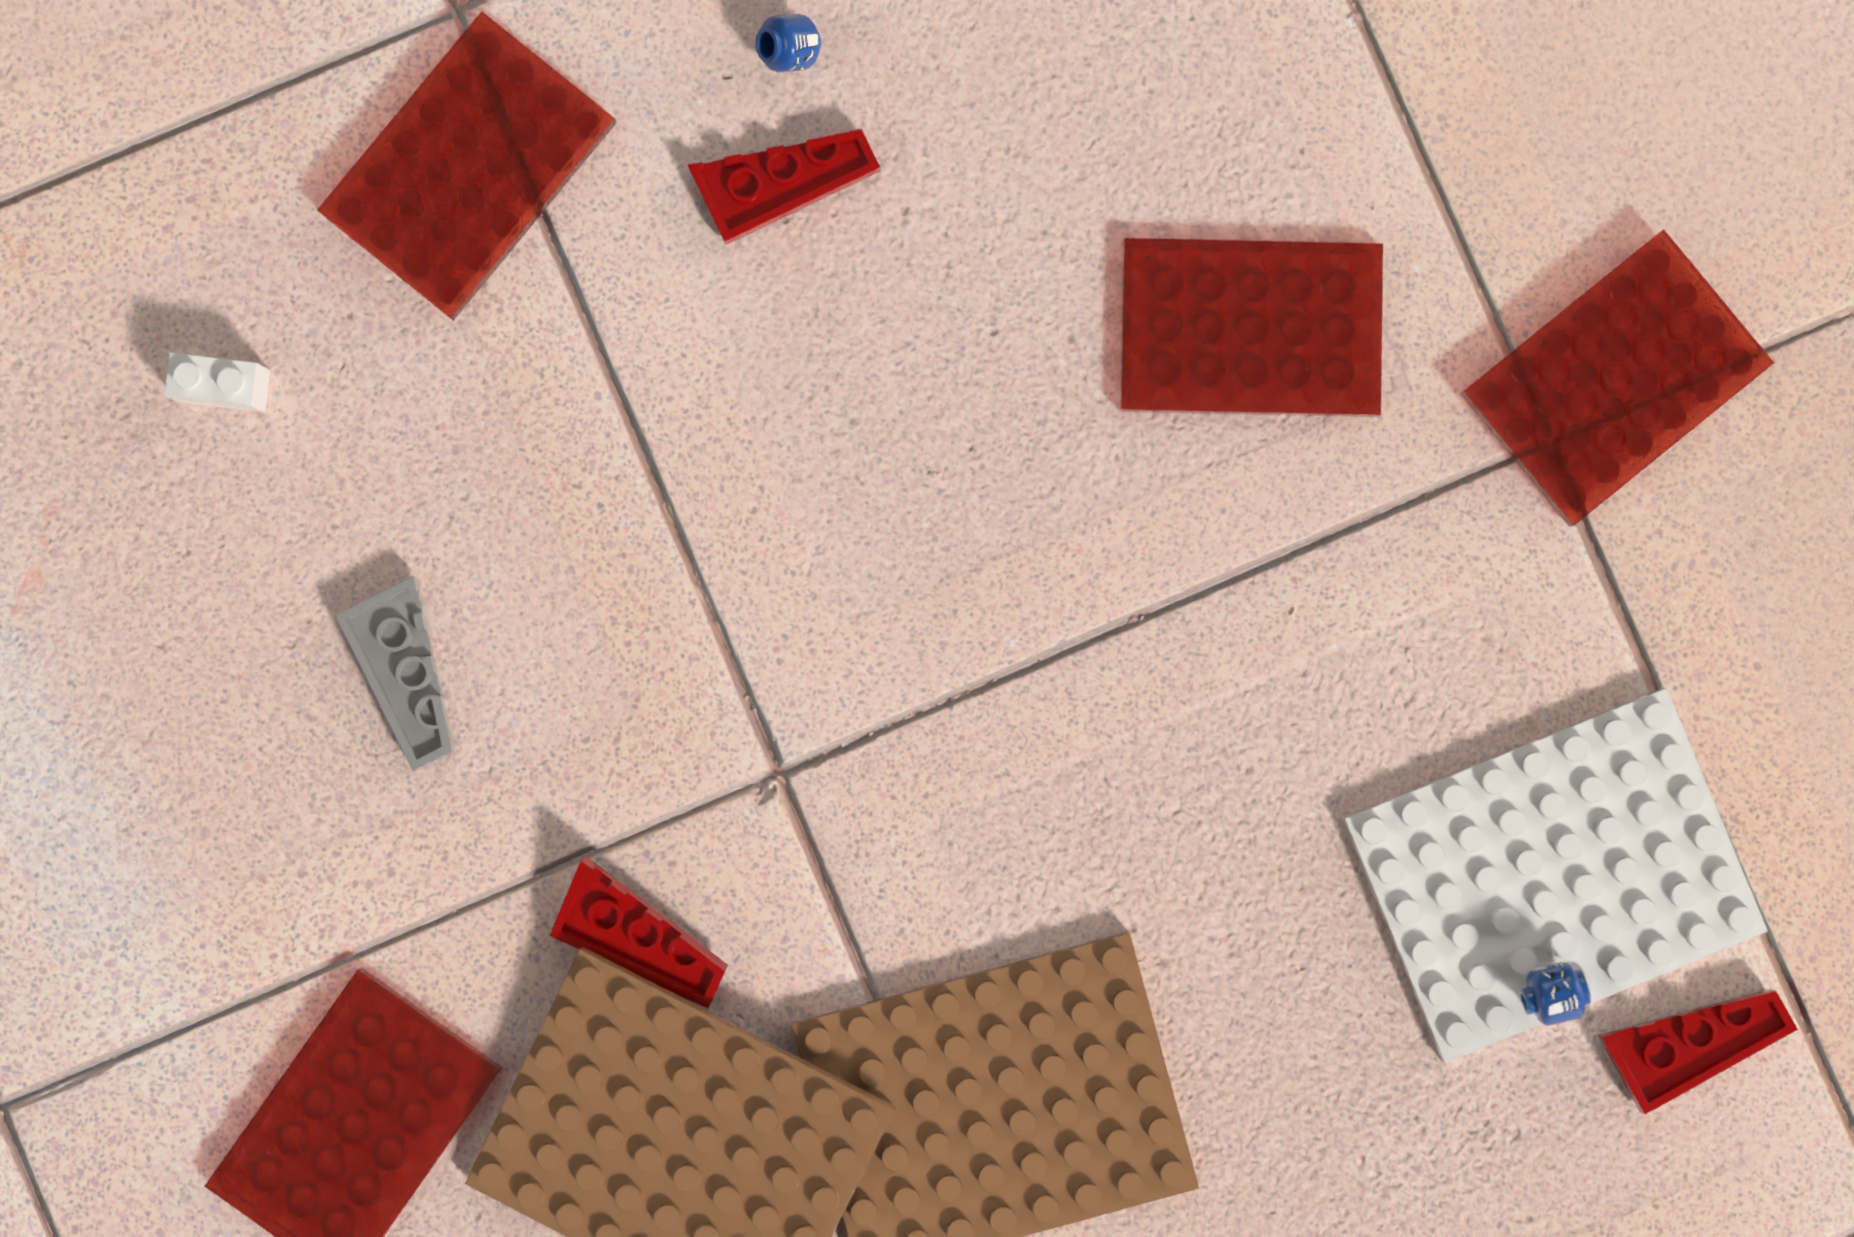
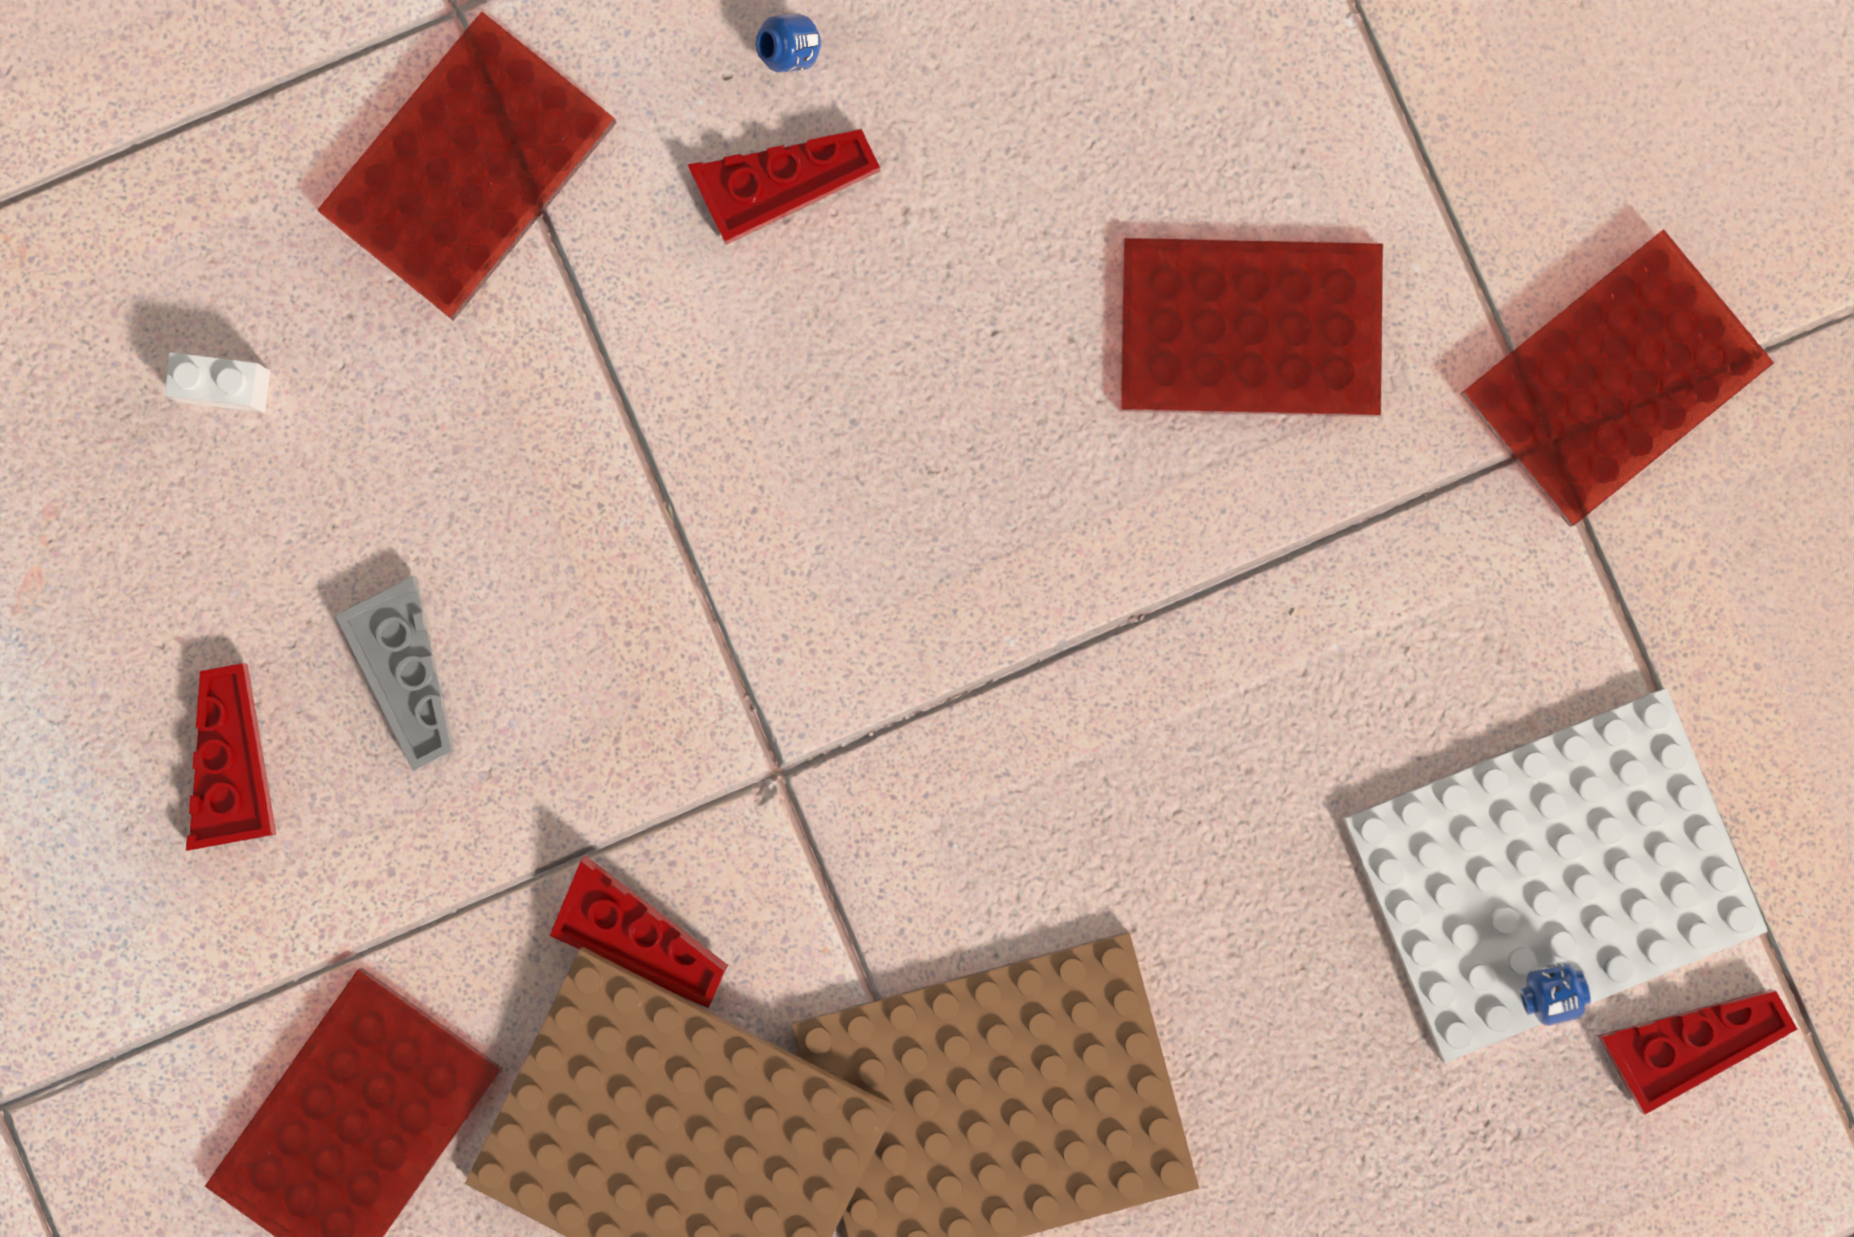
(230, 774): none -> red wing

